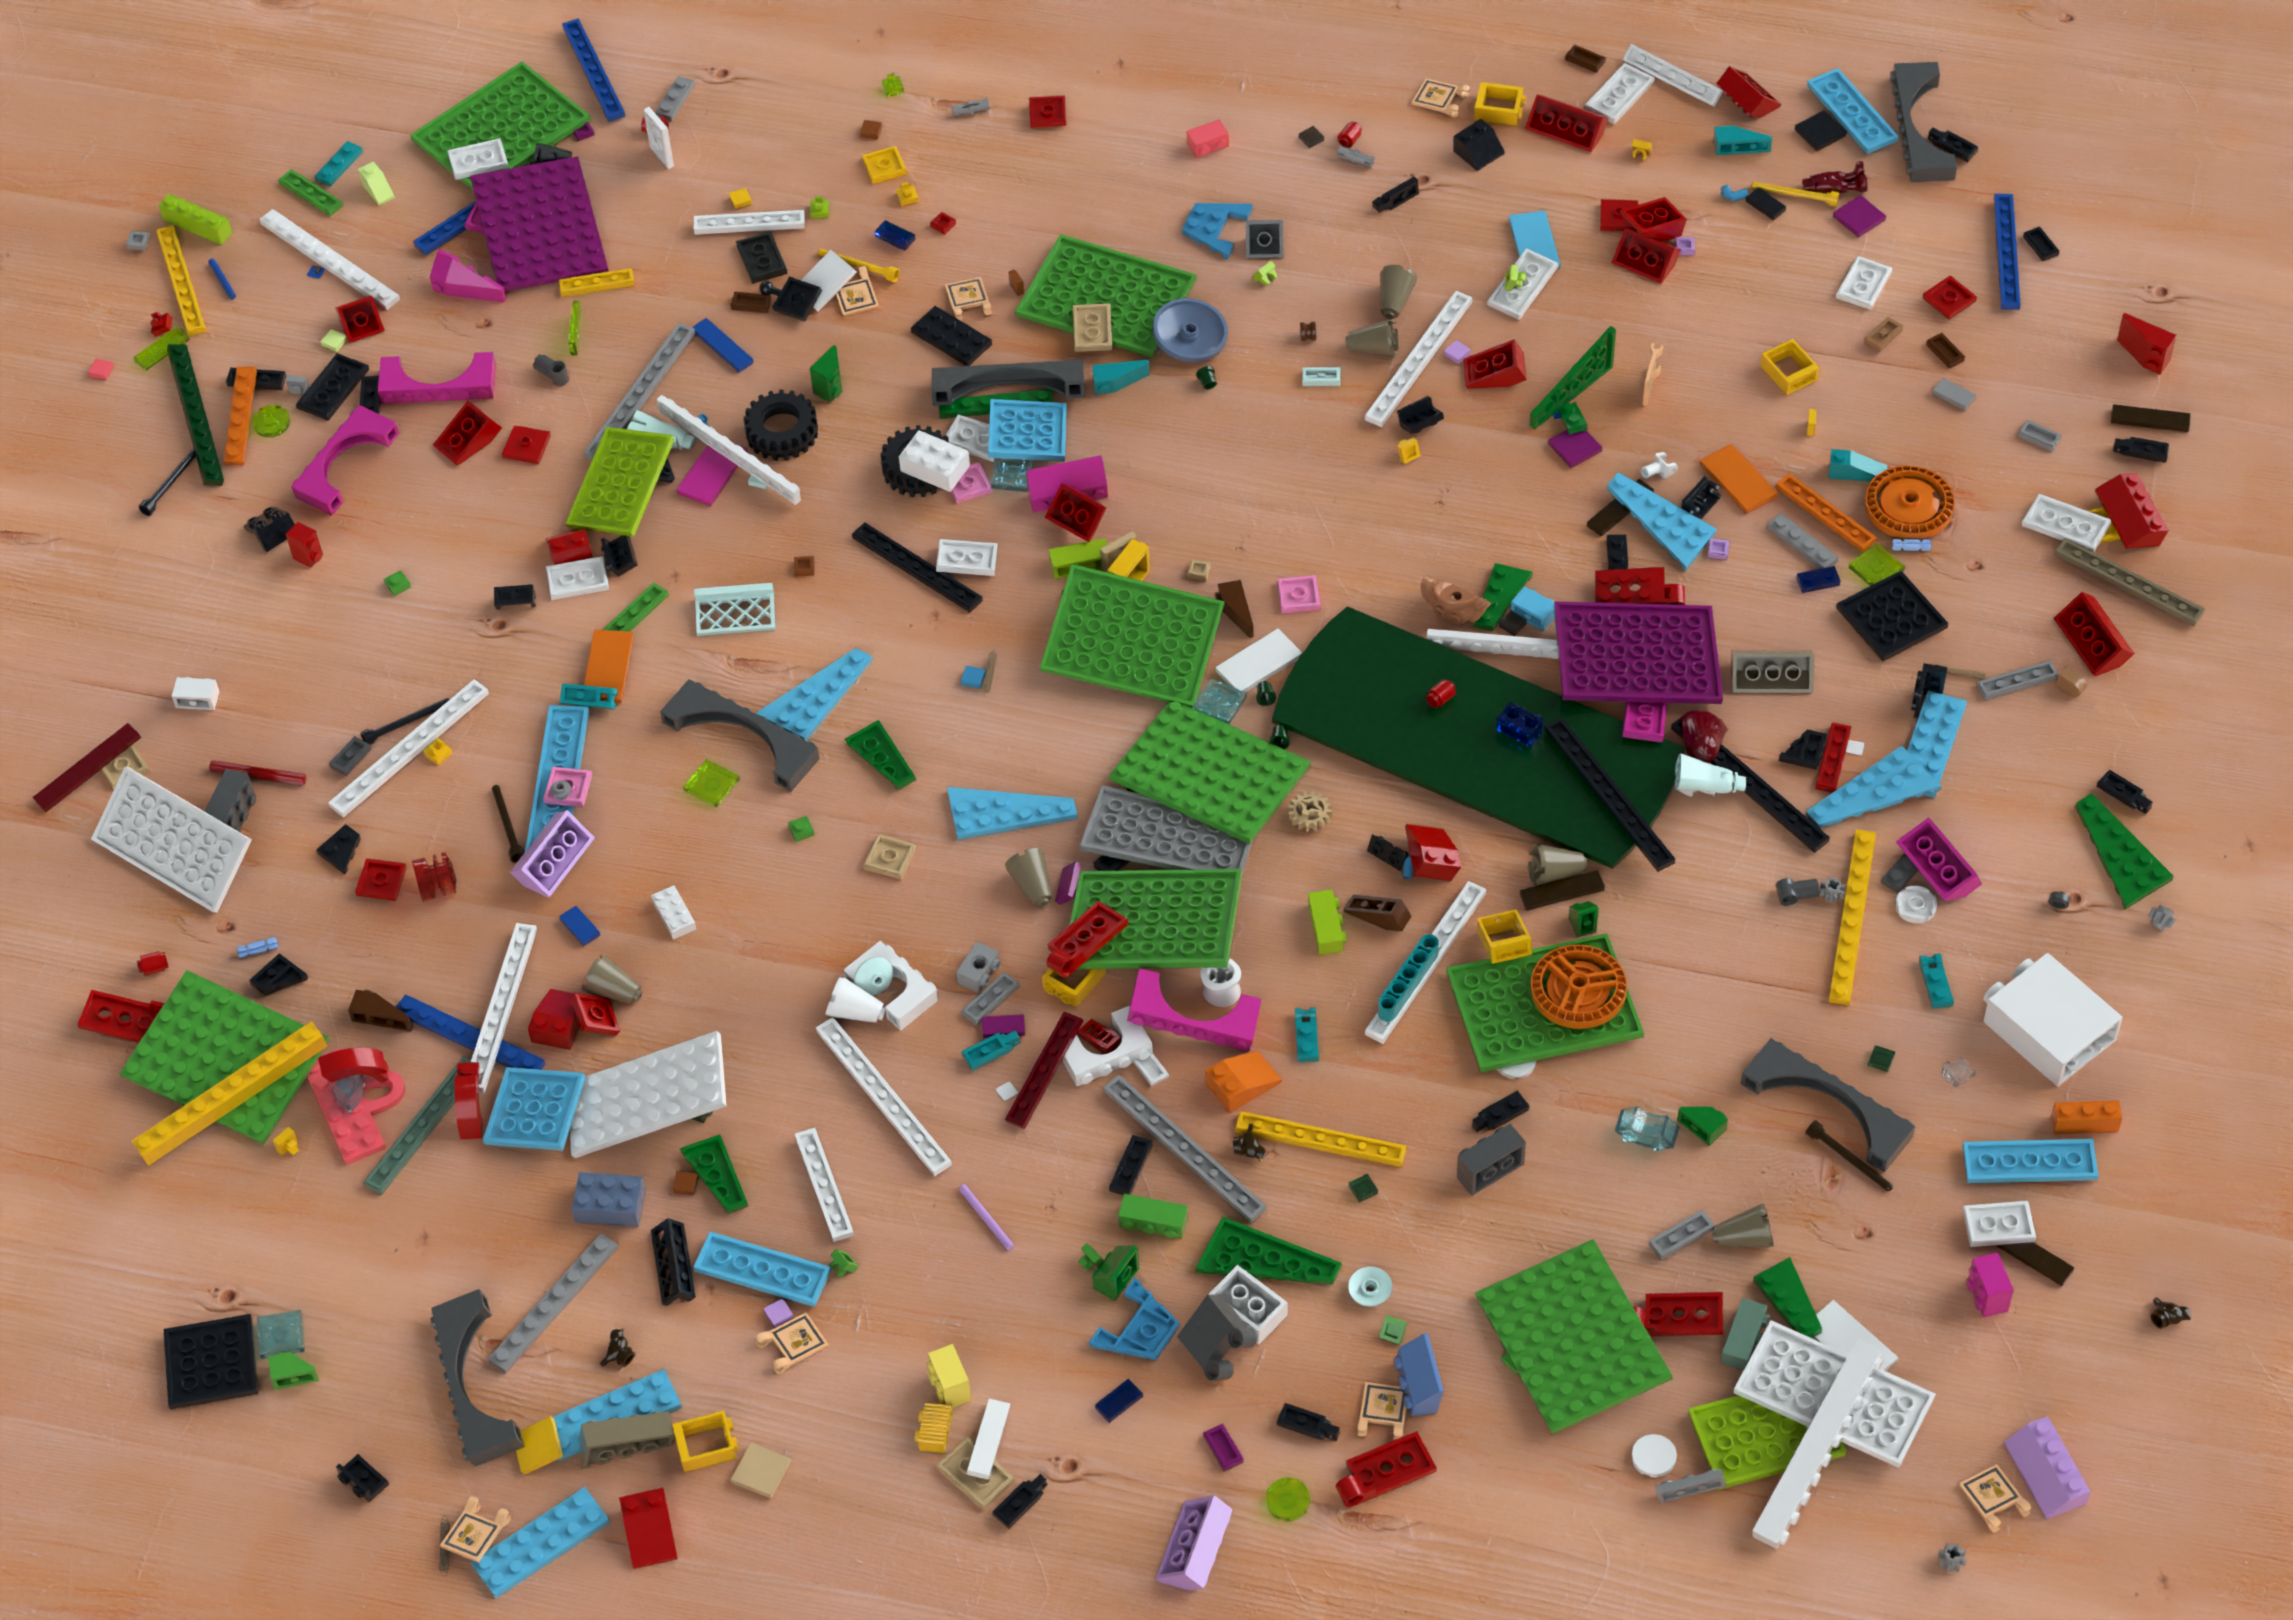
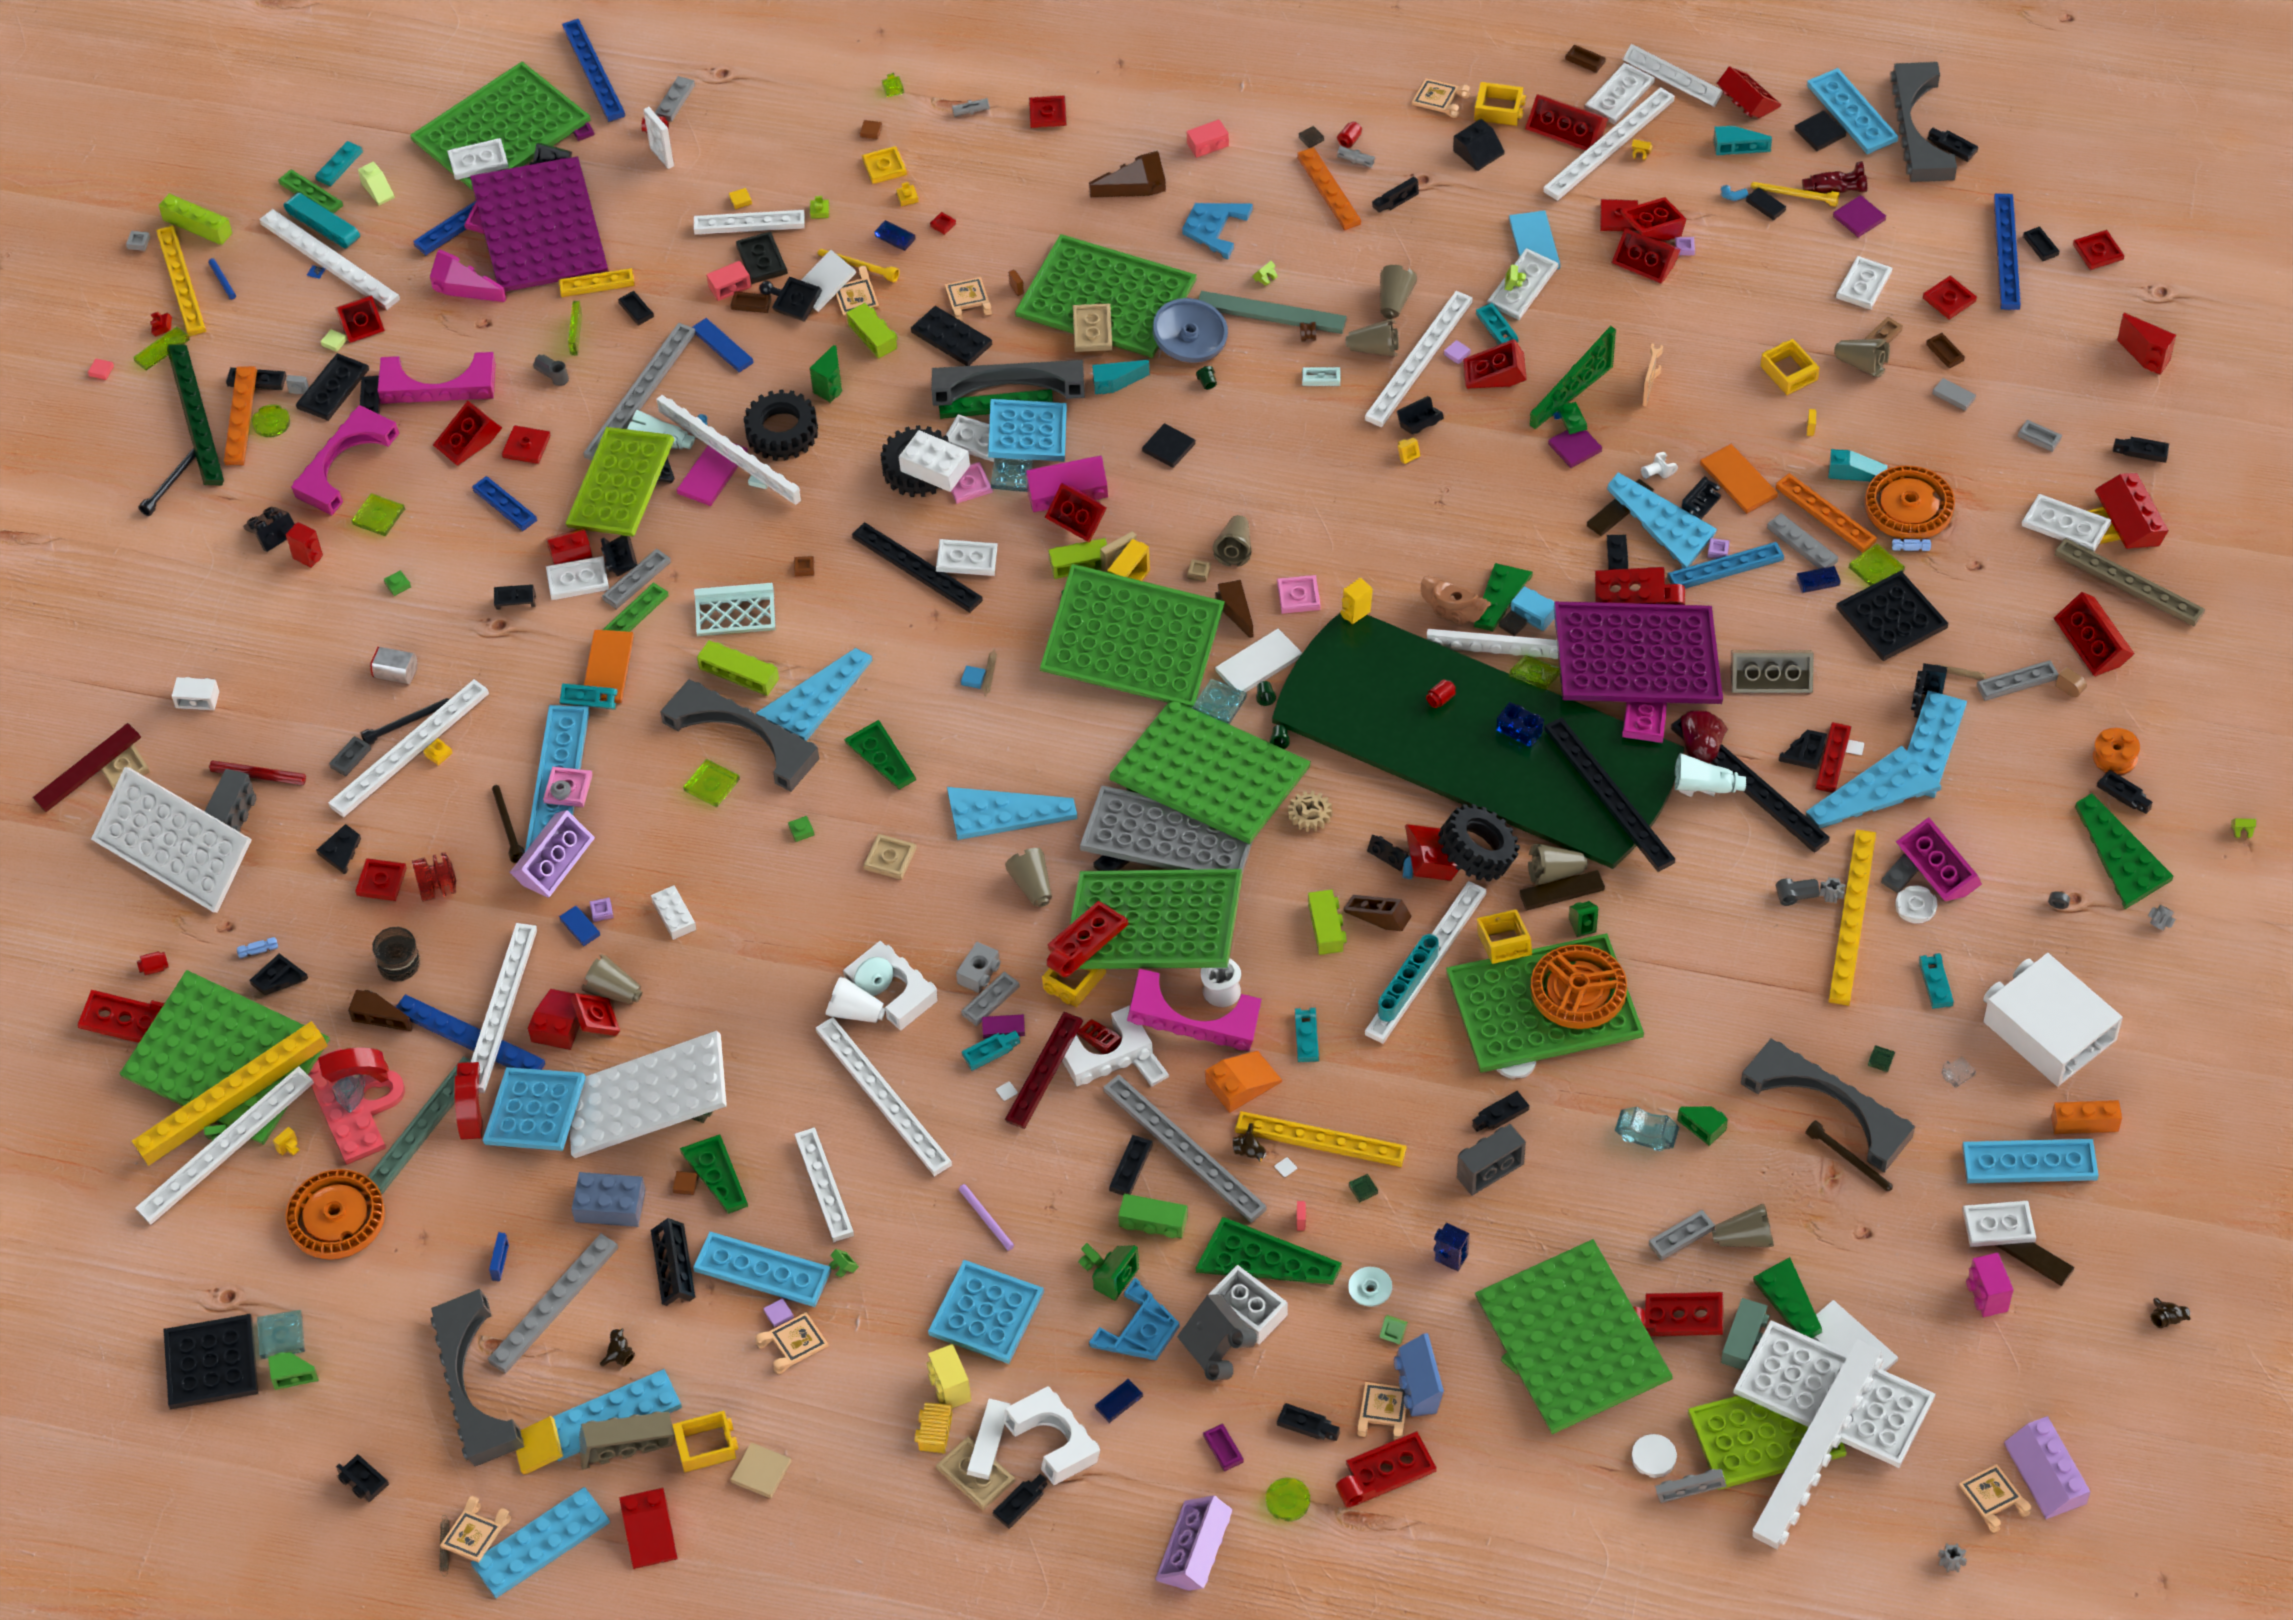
(212, 1132): none -> bright green tile
(224, 1145): none -> white plate
(321, 220): none -> teal beam
(331, 1194): none -> orange piece
(378, 514): none -> clear neon green tile
(393, 665): none -> flat silver piece
(396, 954): none -> clear smoke wheel
(499, 1256): none -> blue tile
(504, 503): none -> blue tile
(601, 909): none -> lavender tile
(636, 308): none -> black tile
(636, 579): none -> light grey tile
(728, 280): none -> coral brick
(738, 667): none -> lime brick
(872, 330): none -> lime brick
(986, 1311): none -> medium azure plate
(1047, 1409): none -> white arch
(1068, 883): magenta tile -> none
(1139, 178): none -> reddish brown wedge
(1168, 445): none -> black tile
(1233, 543): none -> dark tan cone
(1264, 239): dark grey slope -> none
(1274, 312): none -> sand green tile
(1285, 1167): none -> white sticker
(1301, 1215): none -> coral tile
(1329, 188): none -> orange plate
(1356, 600): none -> yellow brick
(1451, 1246): none -> clear blue brick
(1467, 853): none -> black tyre
(1496, 324): none -> teal plate
(1535, 672): none -> clear neon green tile
(1608, 144): none -> white plate
(1727, 566): none -> dark azure tile
(1864, 354): none -> dark tan cone
(2098, 249): none -> red plate
(2116, 750): none -> orange wheel
(2150, 418): dark brown tile -> none
(2240, 823): none -> lime tile

